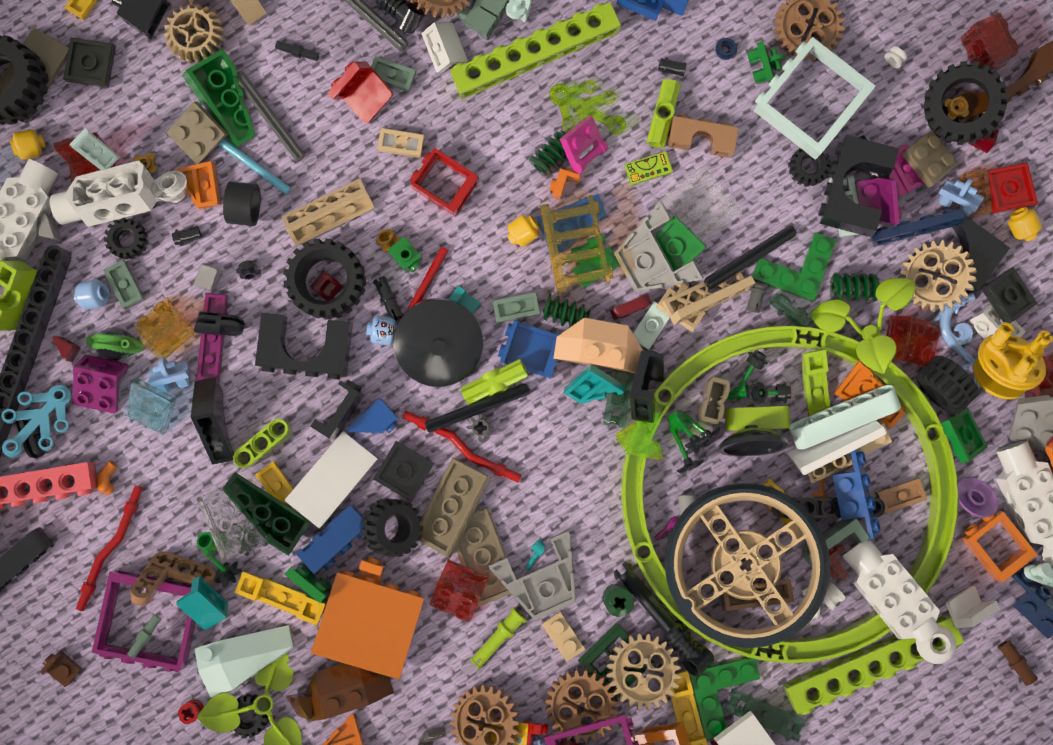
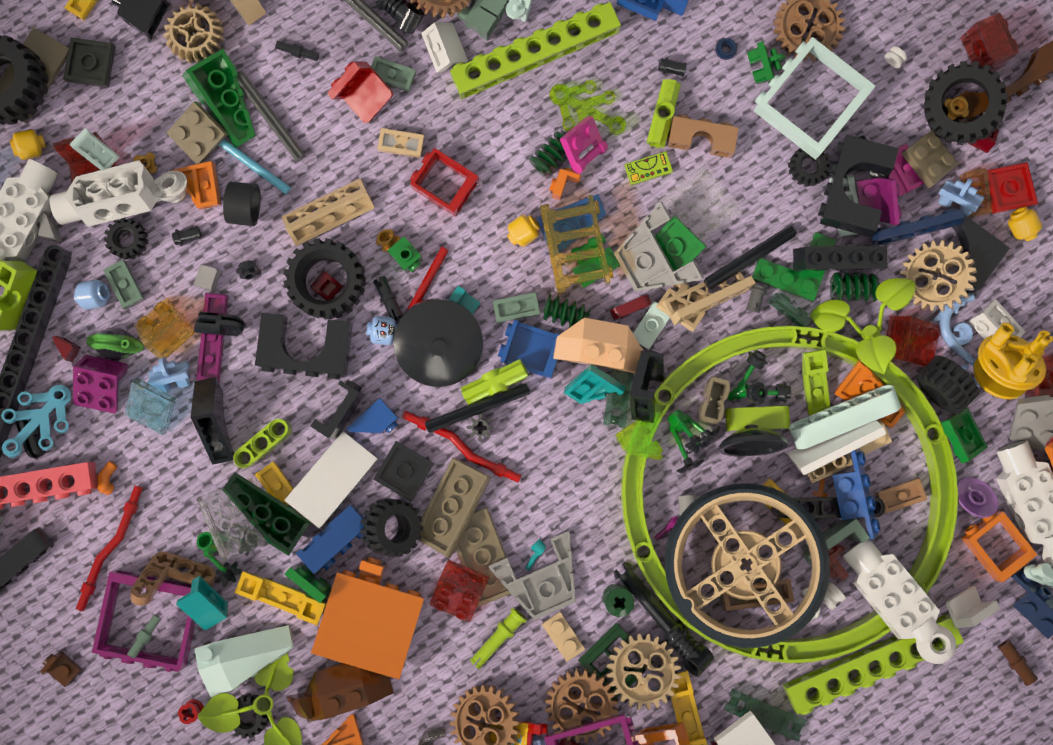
(716, 678): green plate -> none
(839, 258): none -> black brick
(1009, 295): pearl dark grey plate -> none

